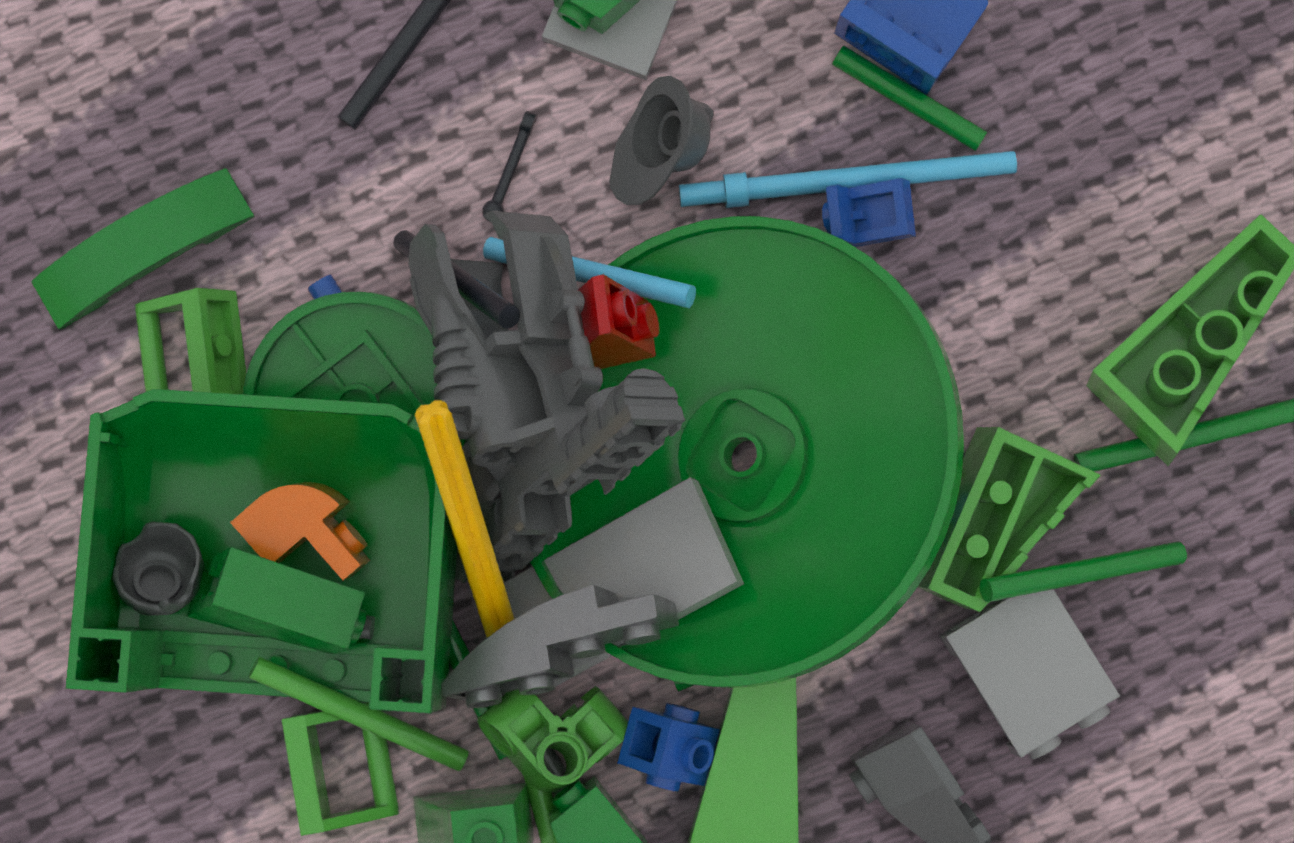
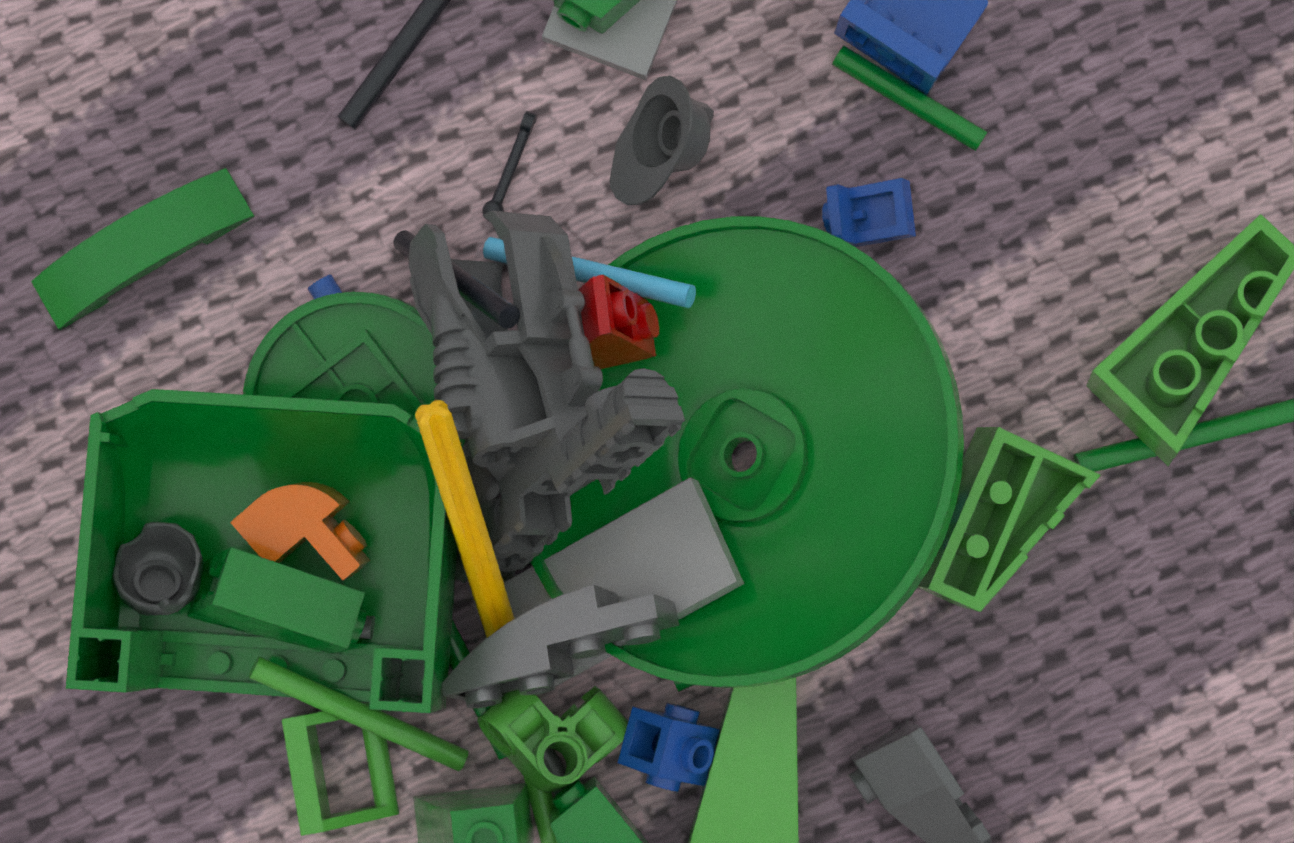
(211, 339): bright green tile -> none
(737, 189): medium azure bar -> none
(1032, 670): light grey panel -> none
(1082, 571): green bar -> none

